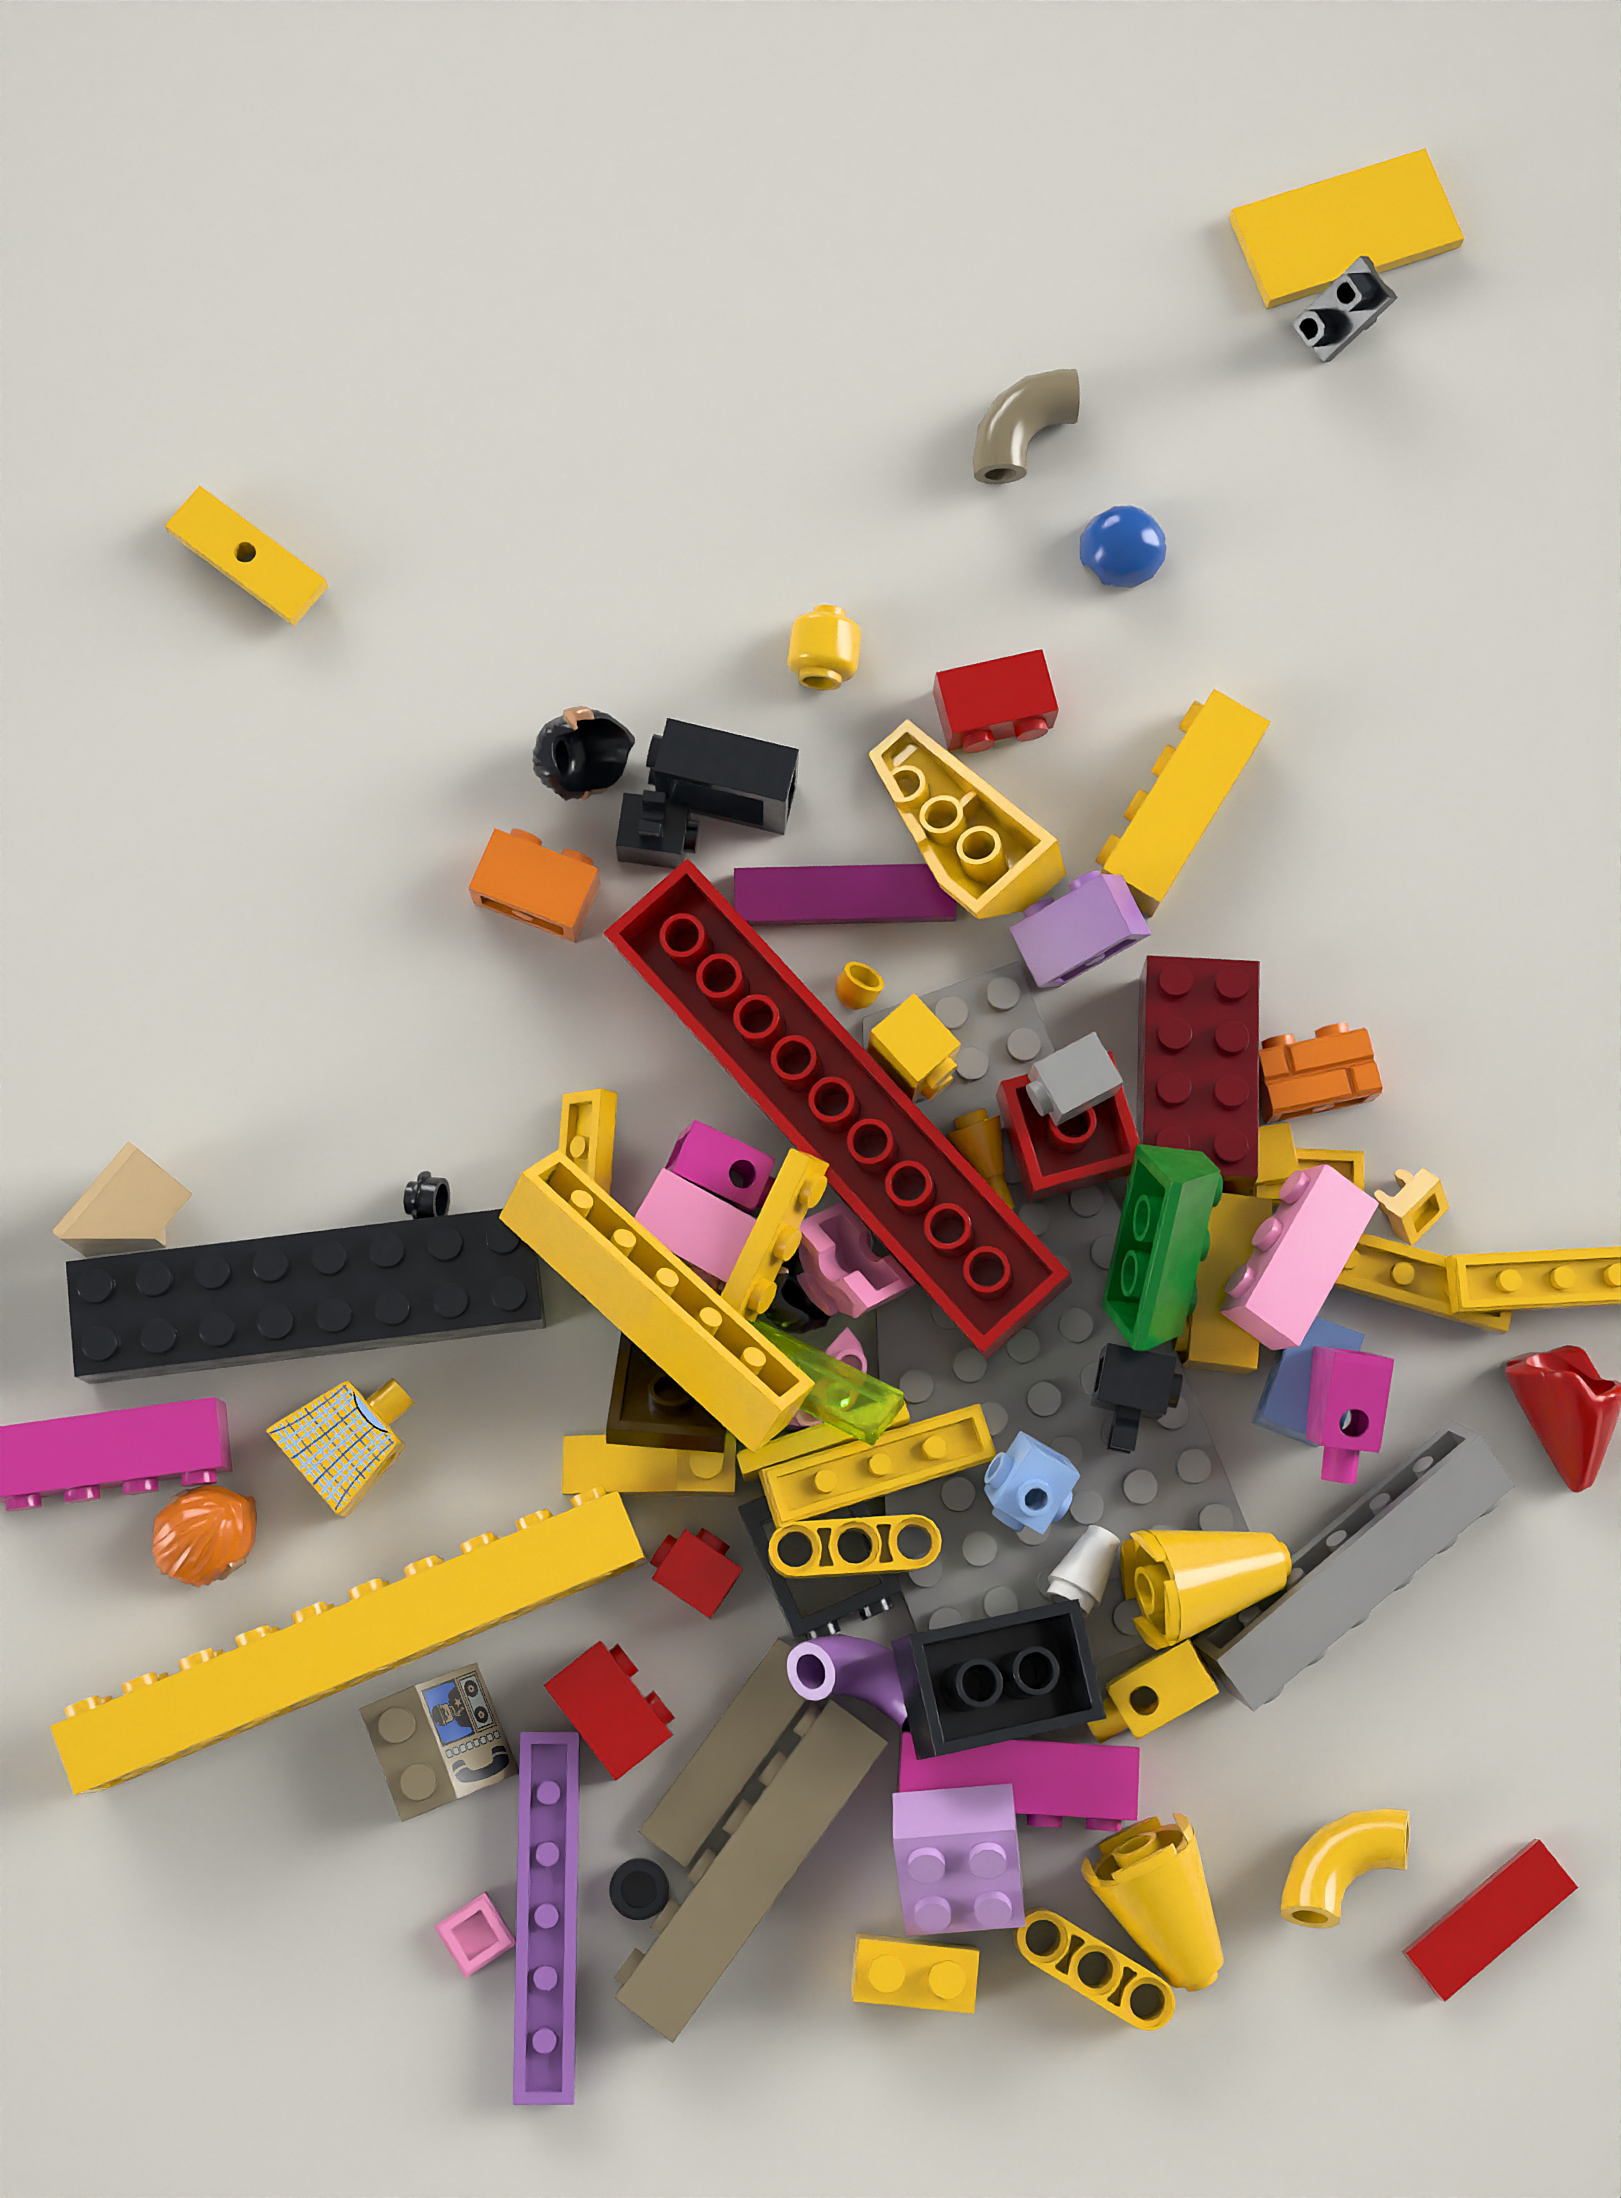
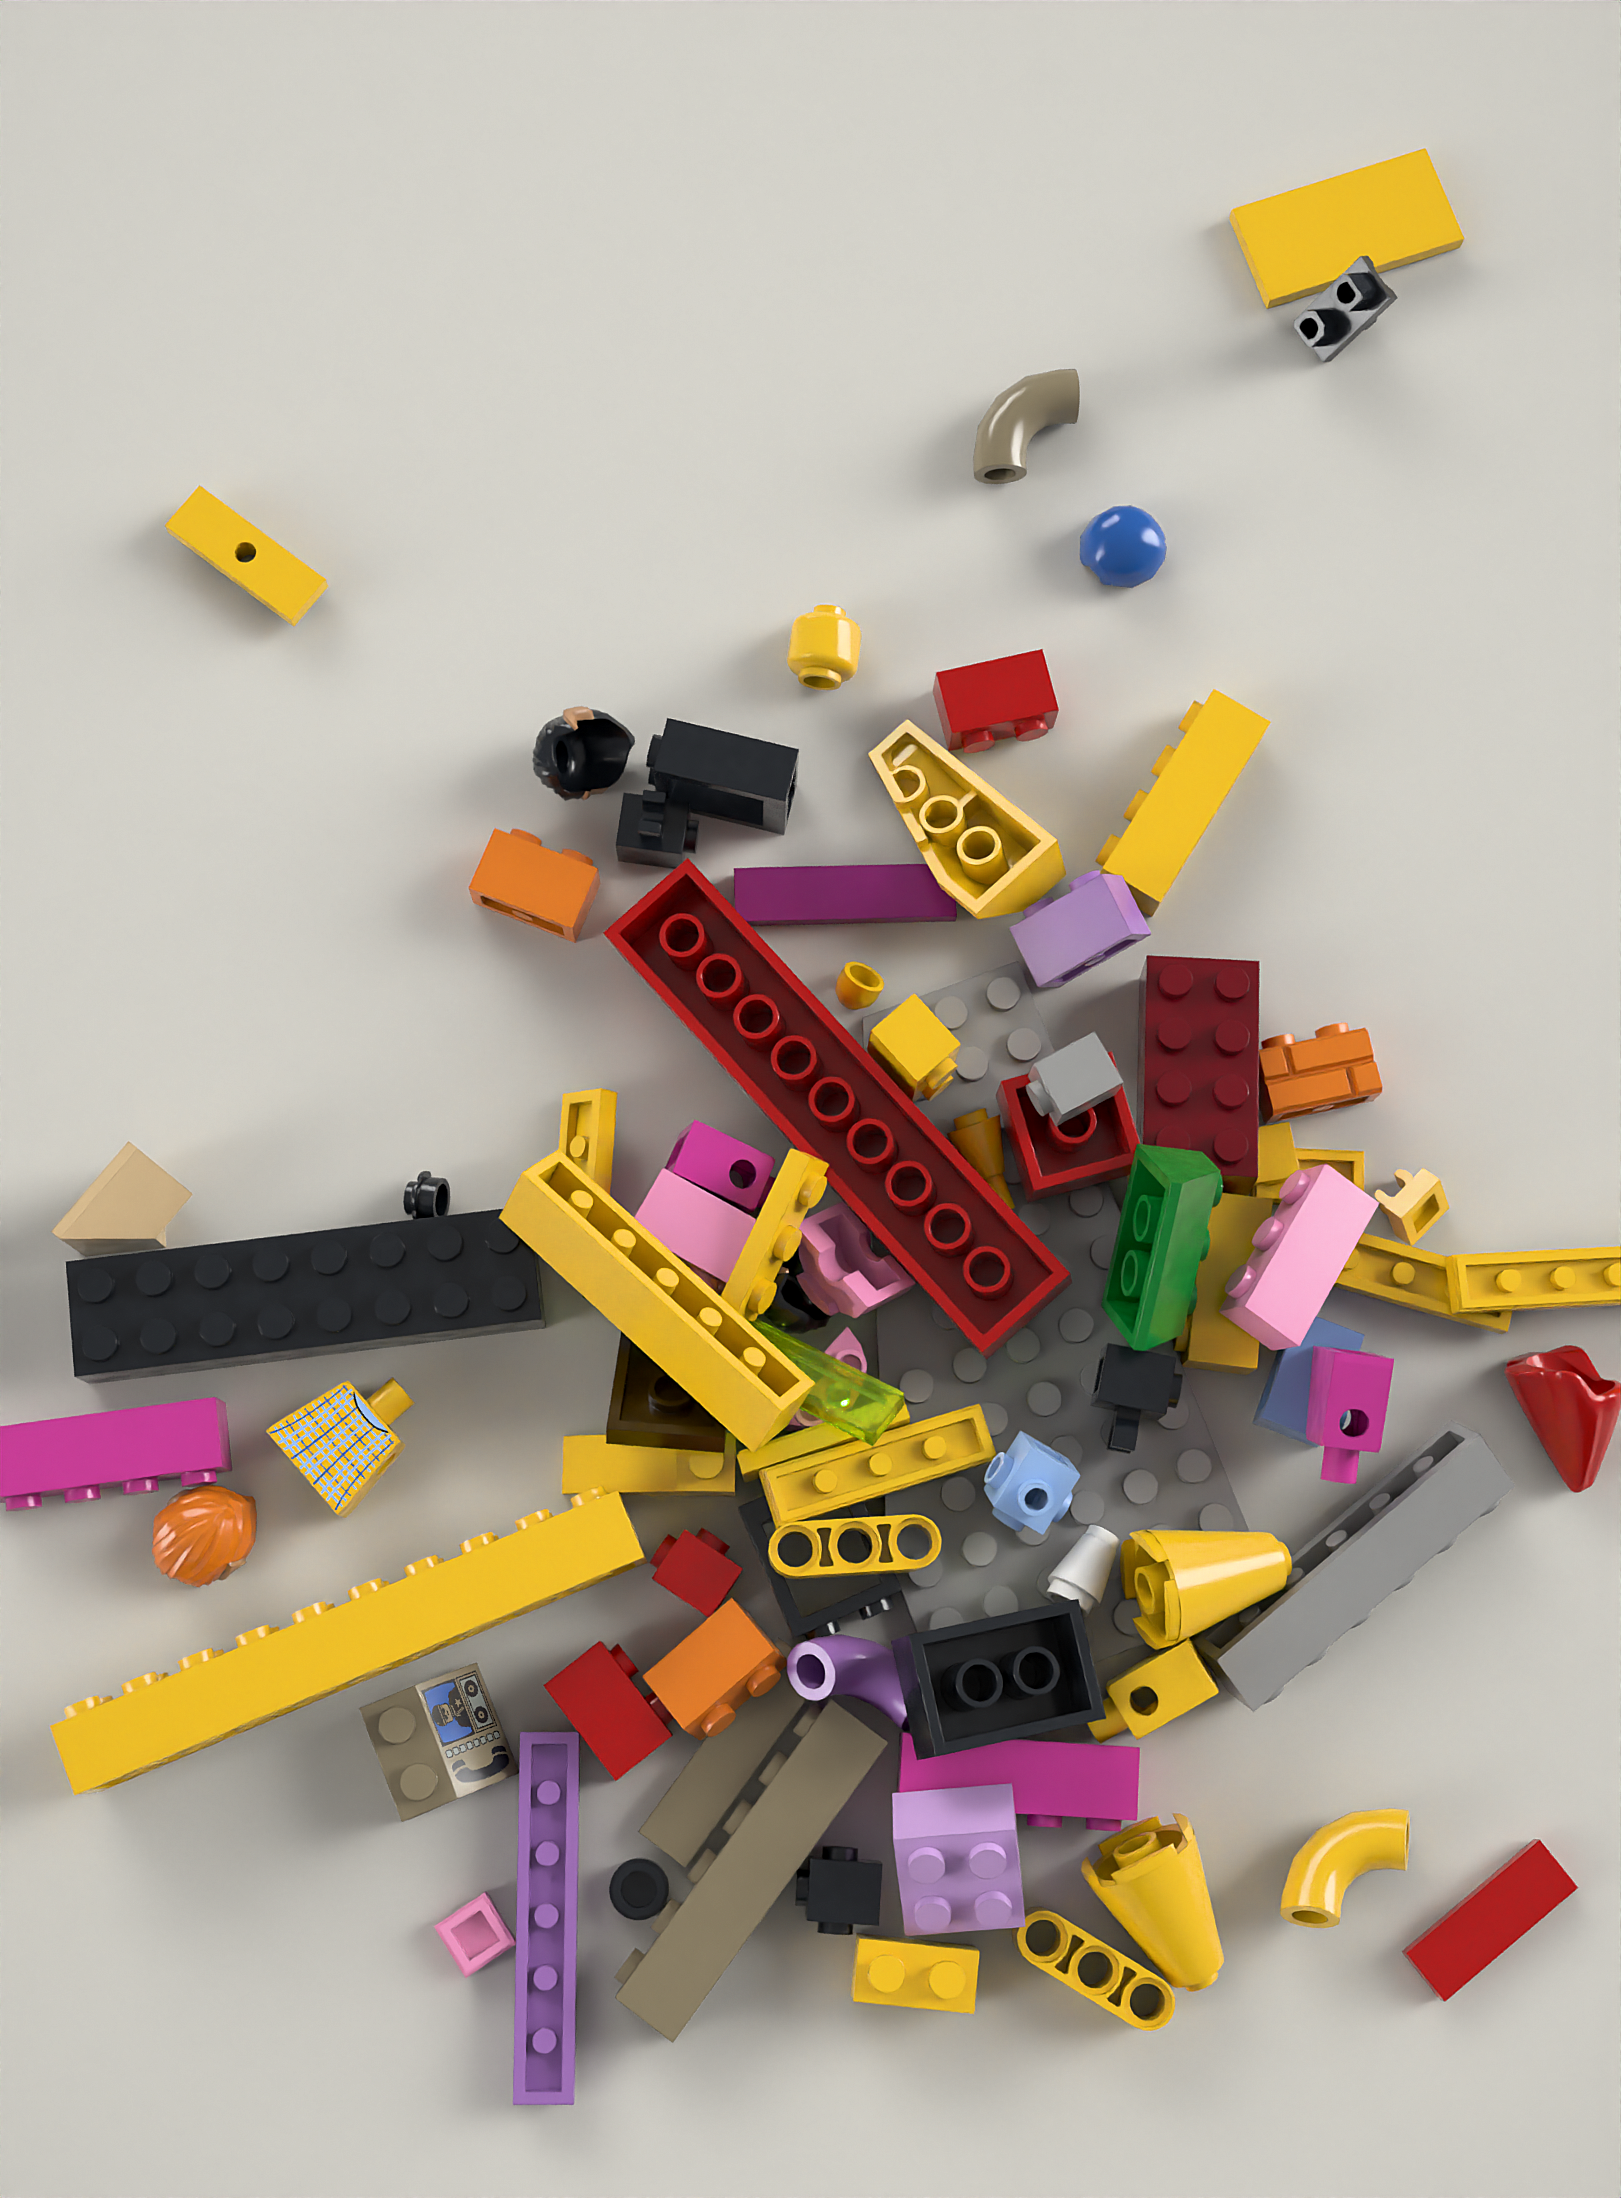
(716, 1671): none -> orange brick
(840, 1890): none -> black brick

